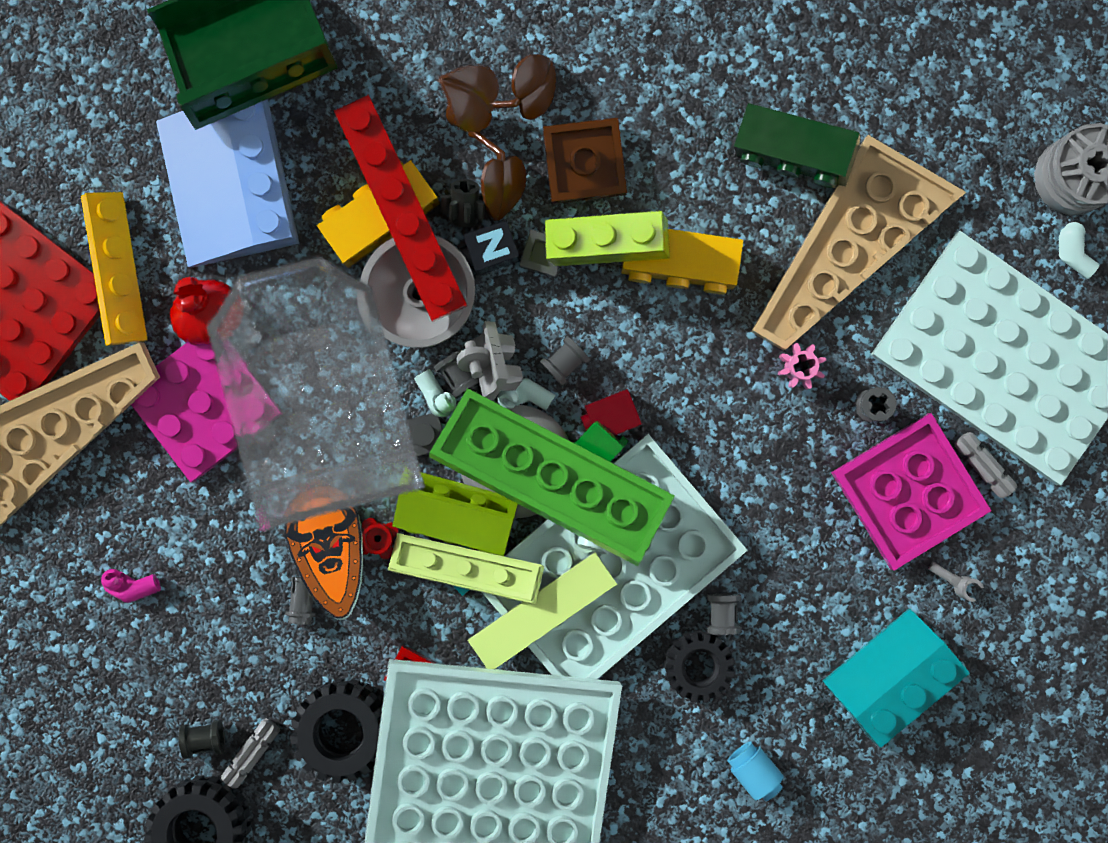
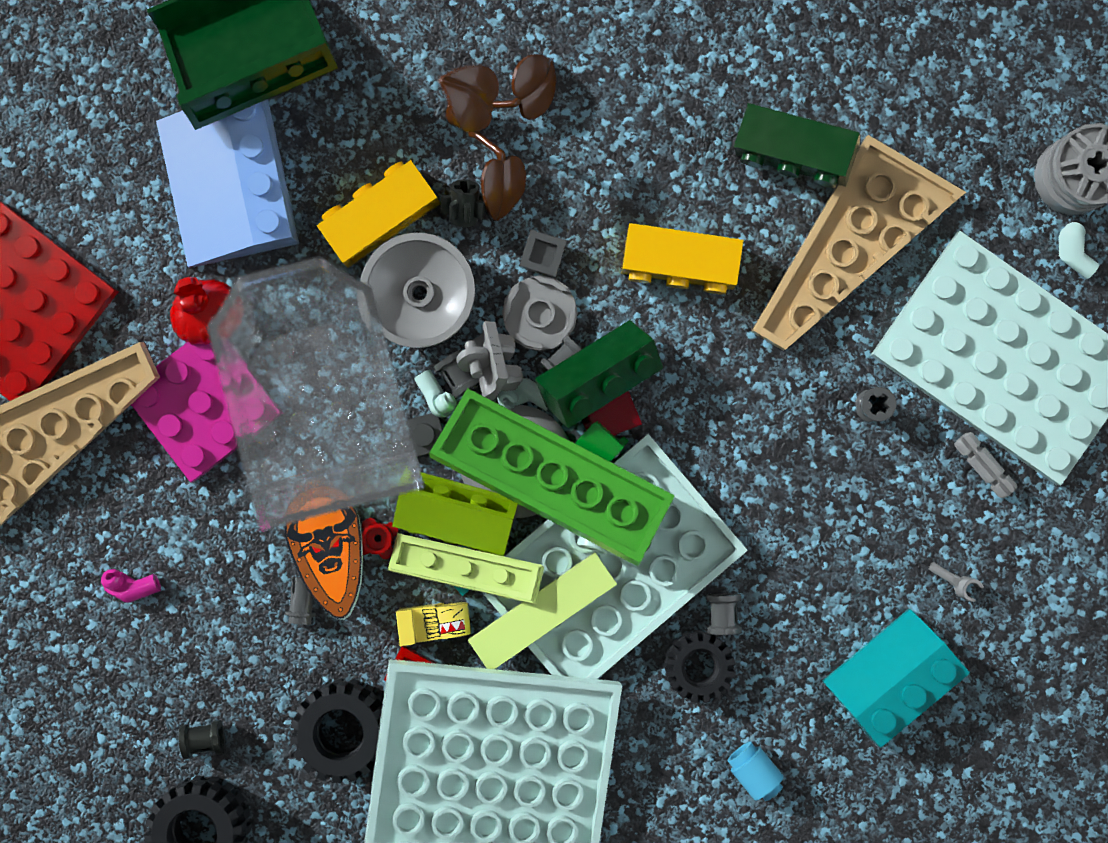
(114, 268): yellow plate -> none
(250, 753): light grey axle -> none
(400, 208): red plate -> none
(432, 622): none -> light yellow leg
(490, 248): black brick -> none
(539, 313): none -> light grey tile
(584, 160): reddish brown plate -> none
(599, 373): none -> dark green brick
(607, 238): lime brick -> none
(804, 356): bright pink gear -> none
(911, 491): dark pink plate -> none

